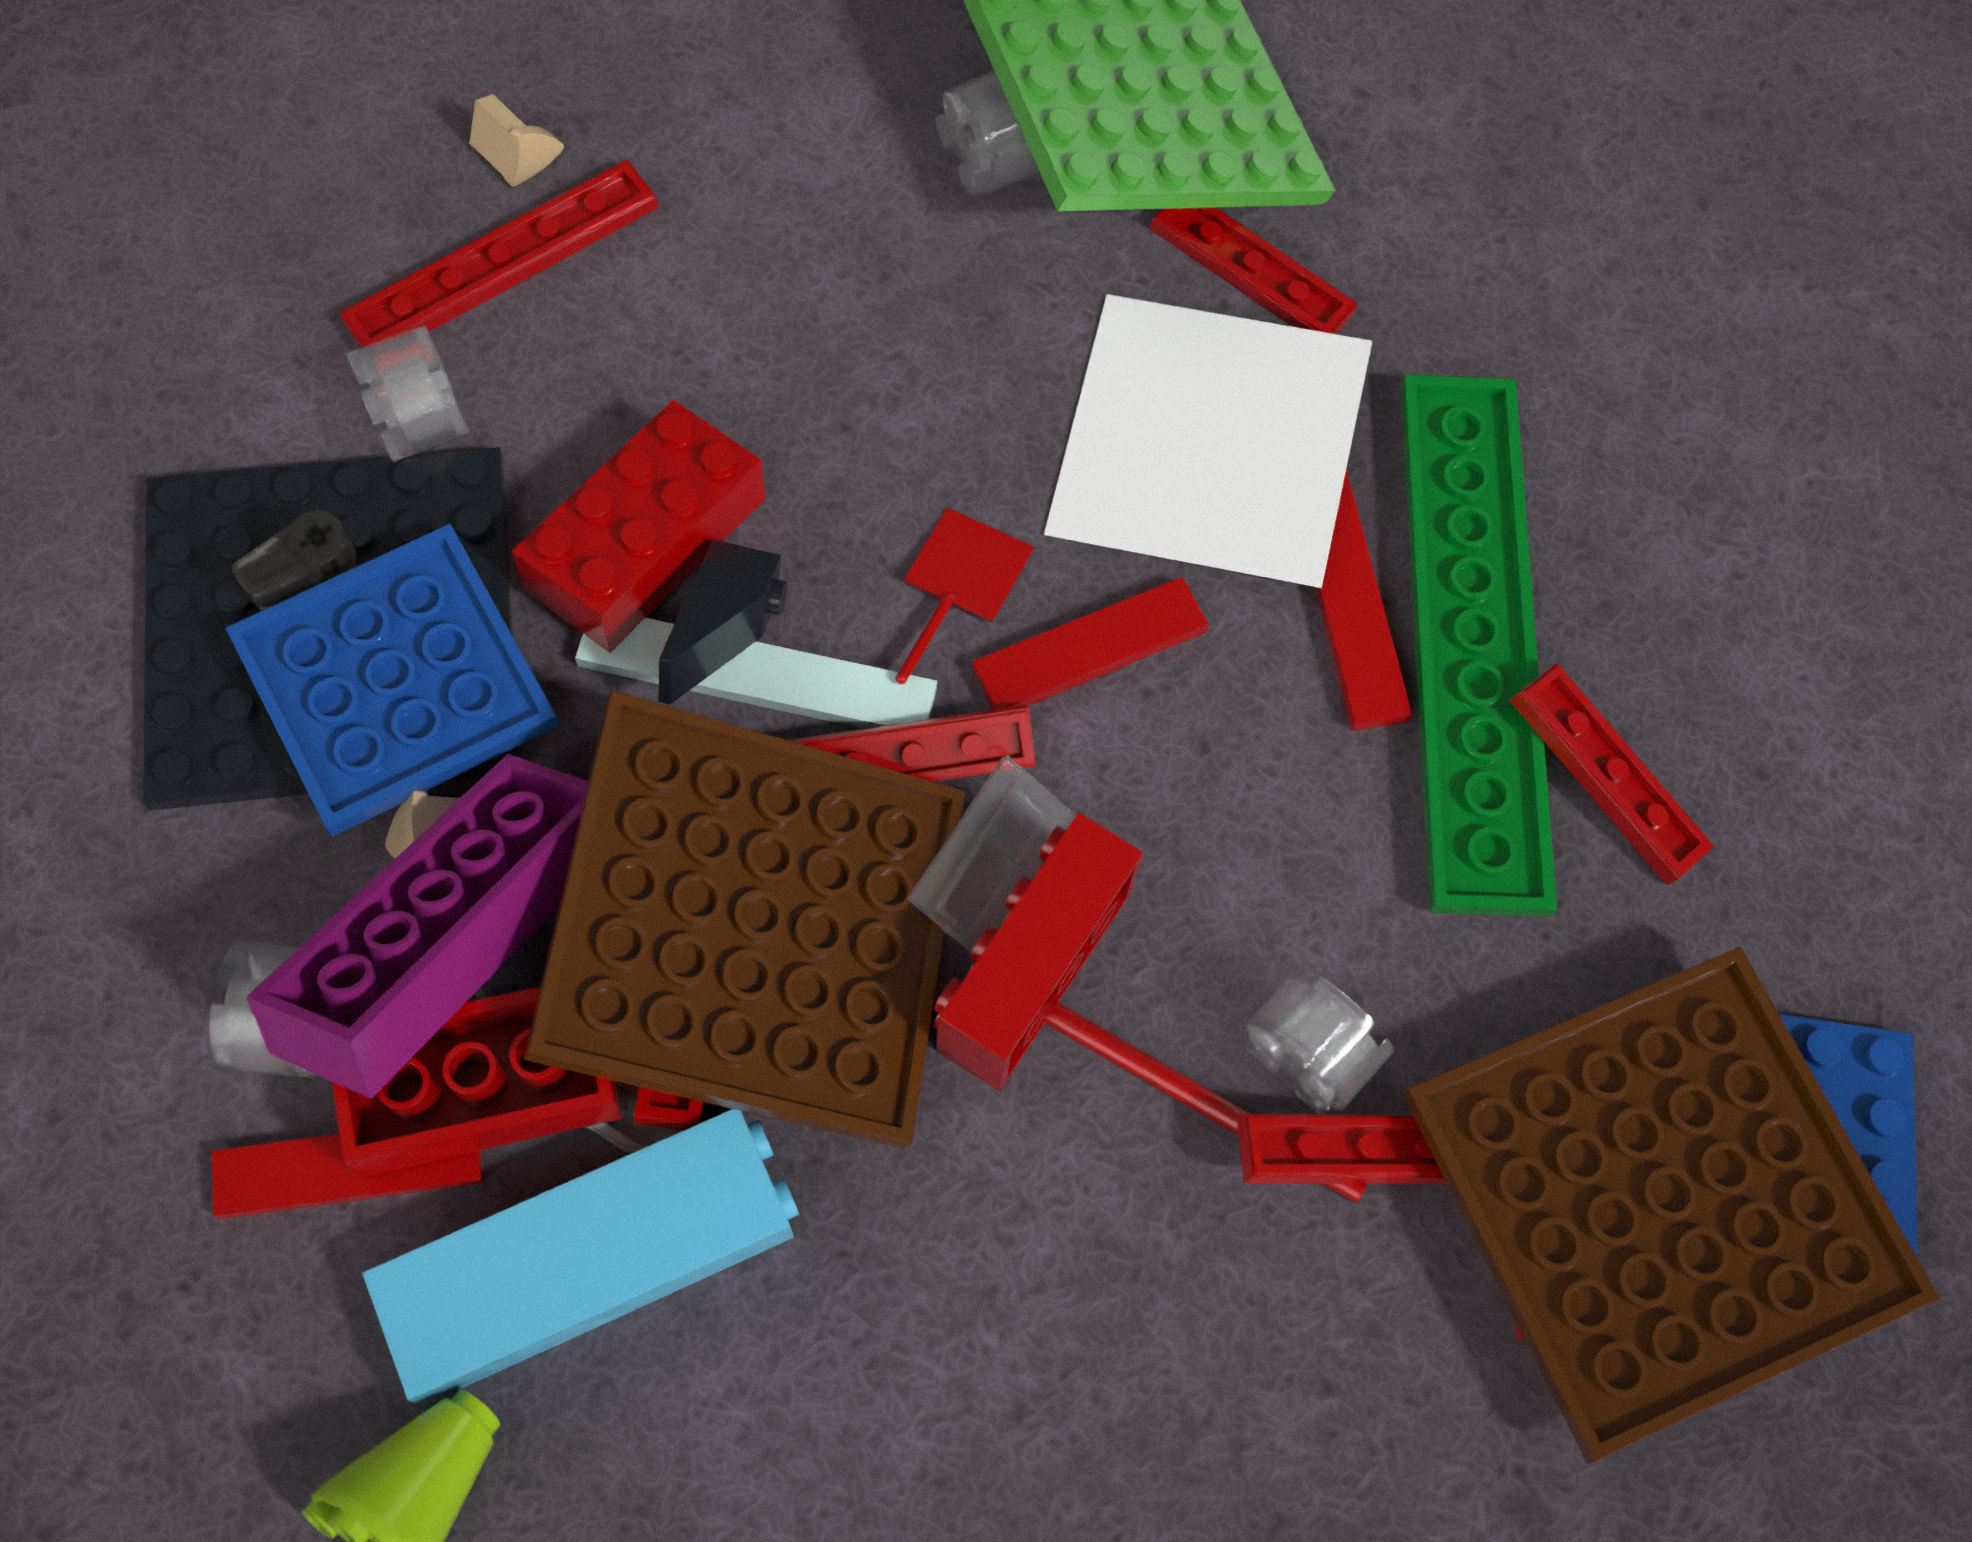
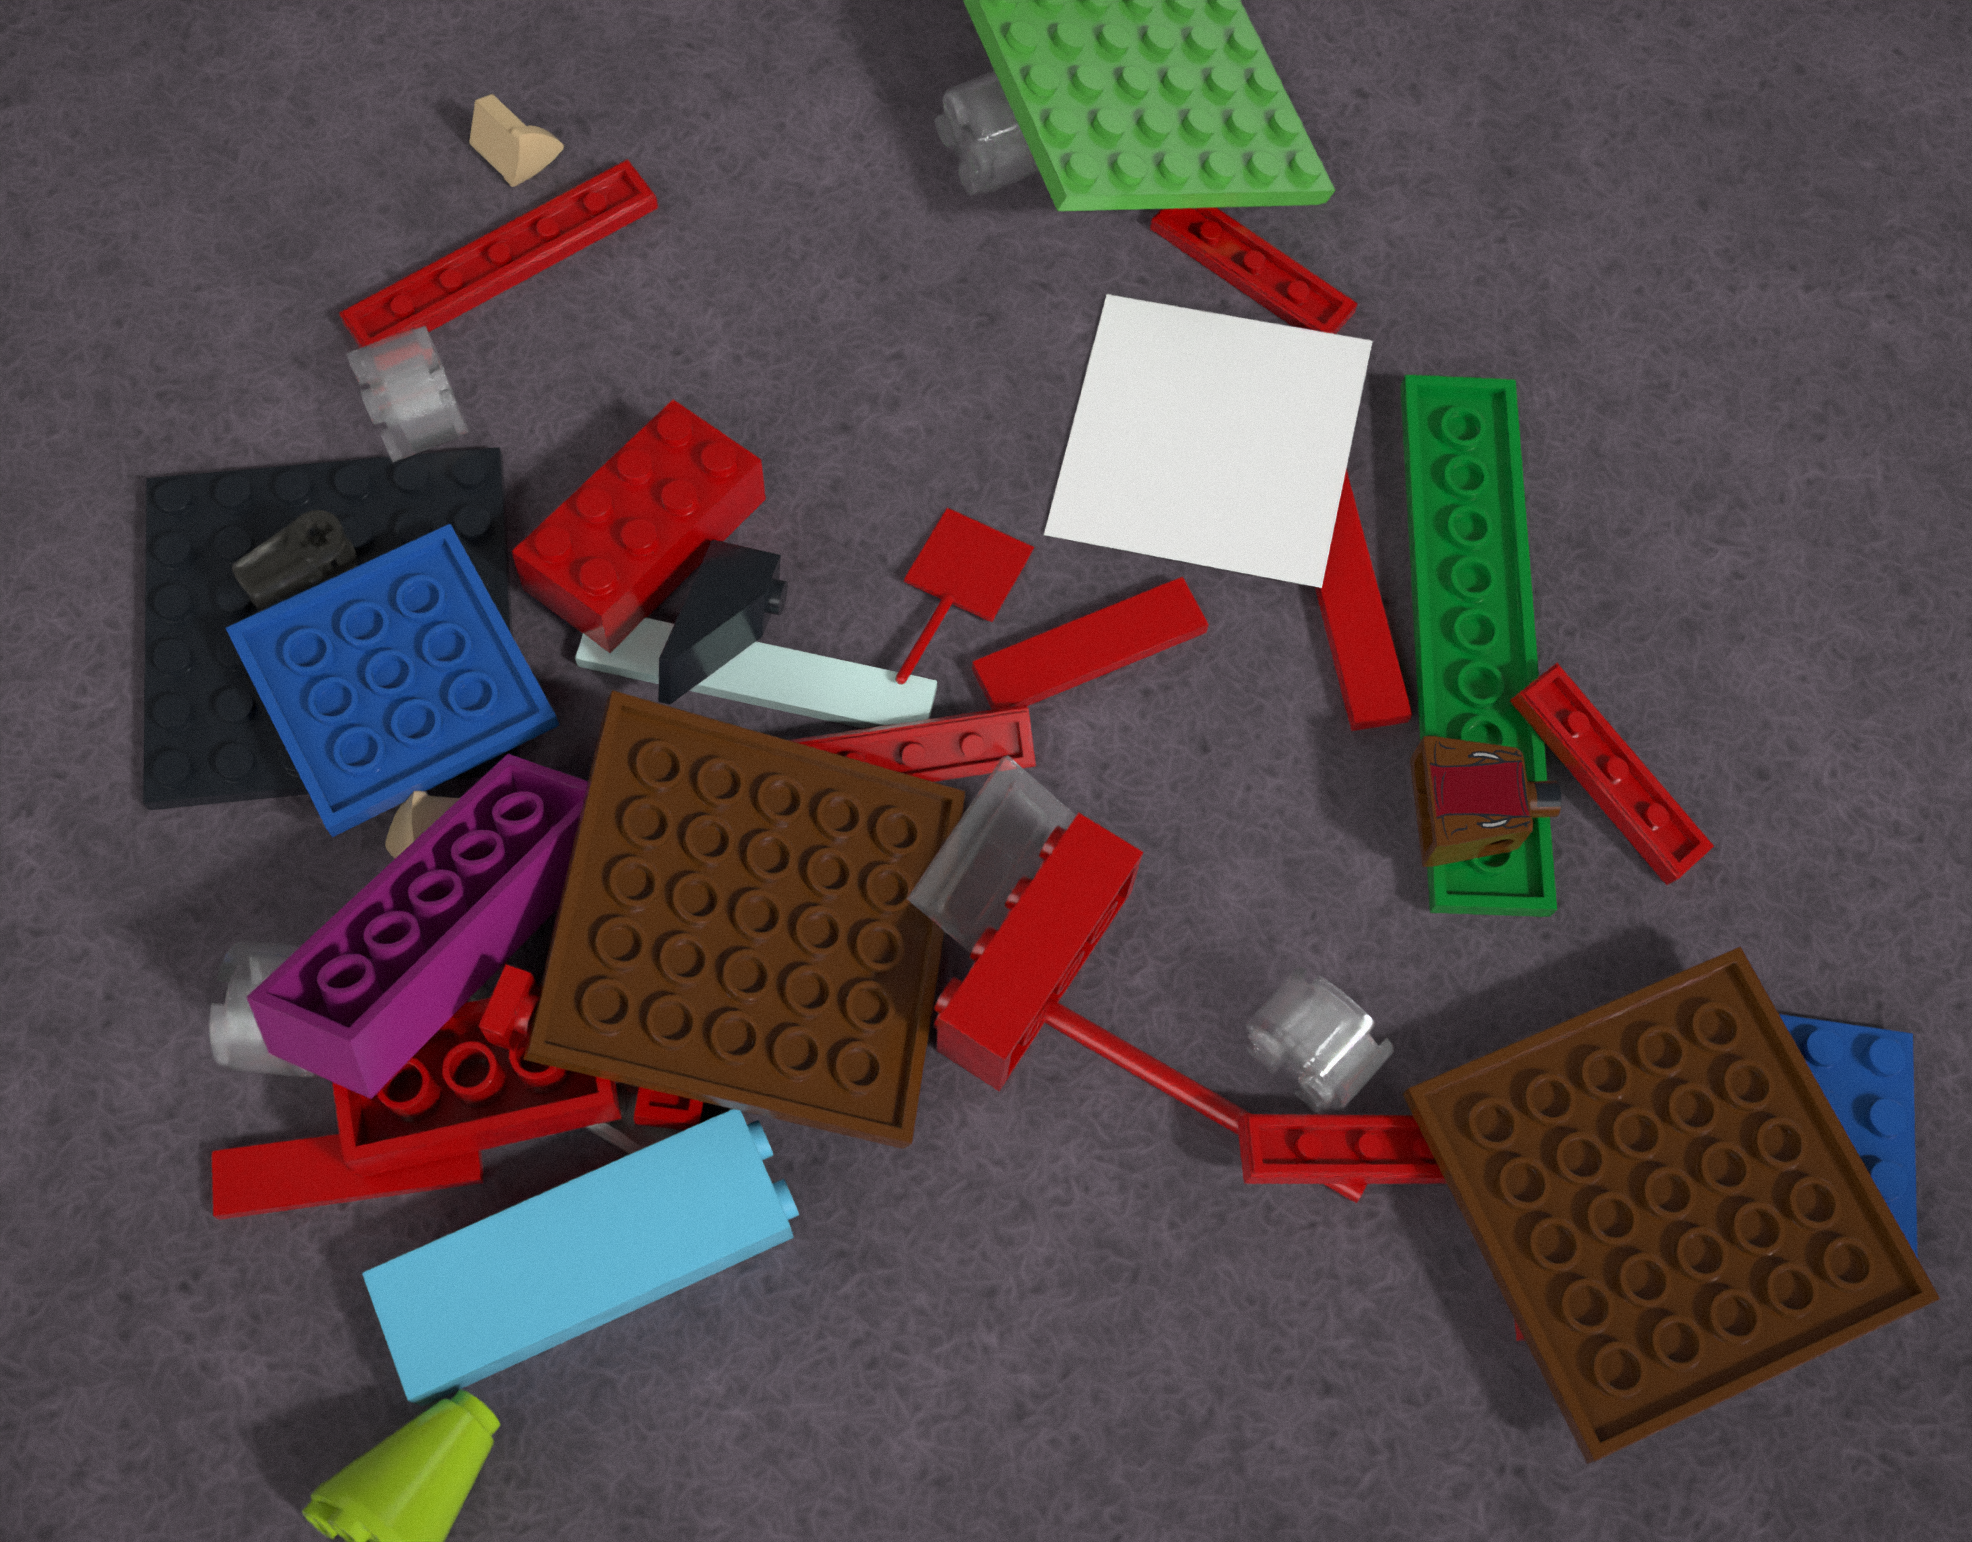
(510, 1008): none -> red plate
(1474, 799): none -> torso

